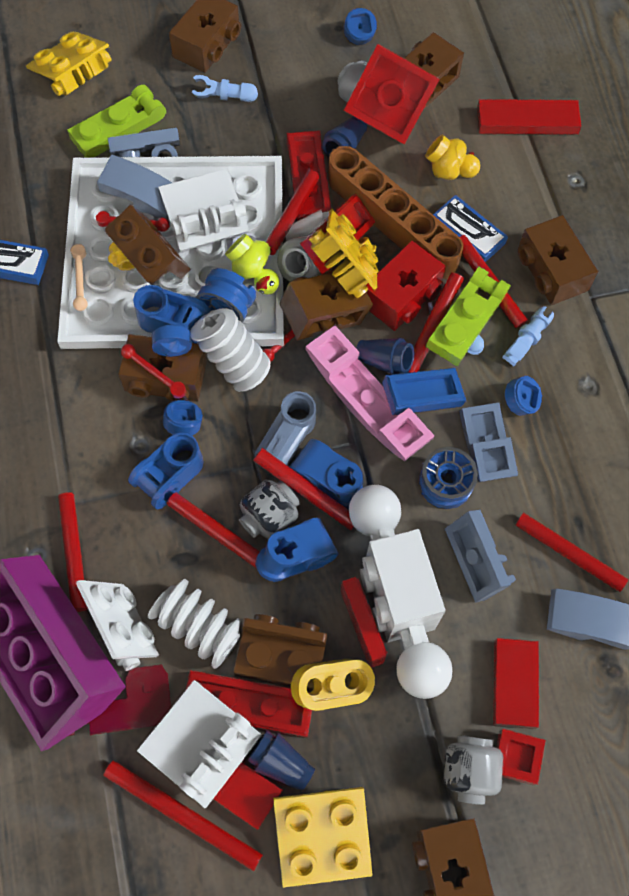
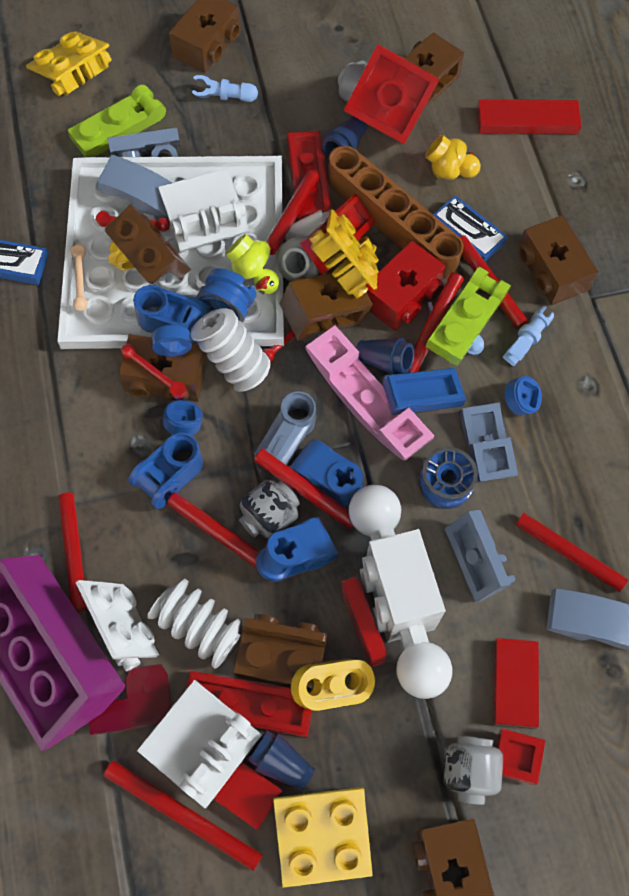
(360, 26): blue tile -> none

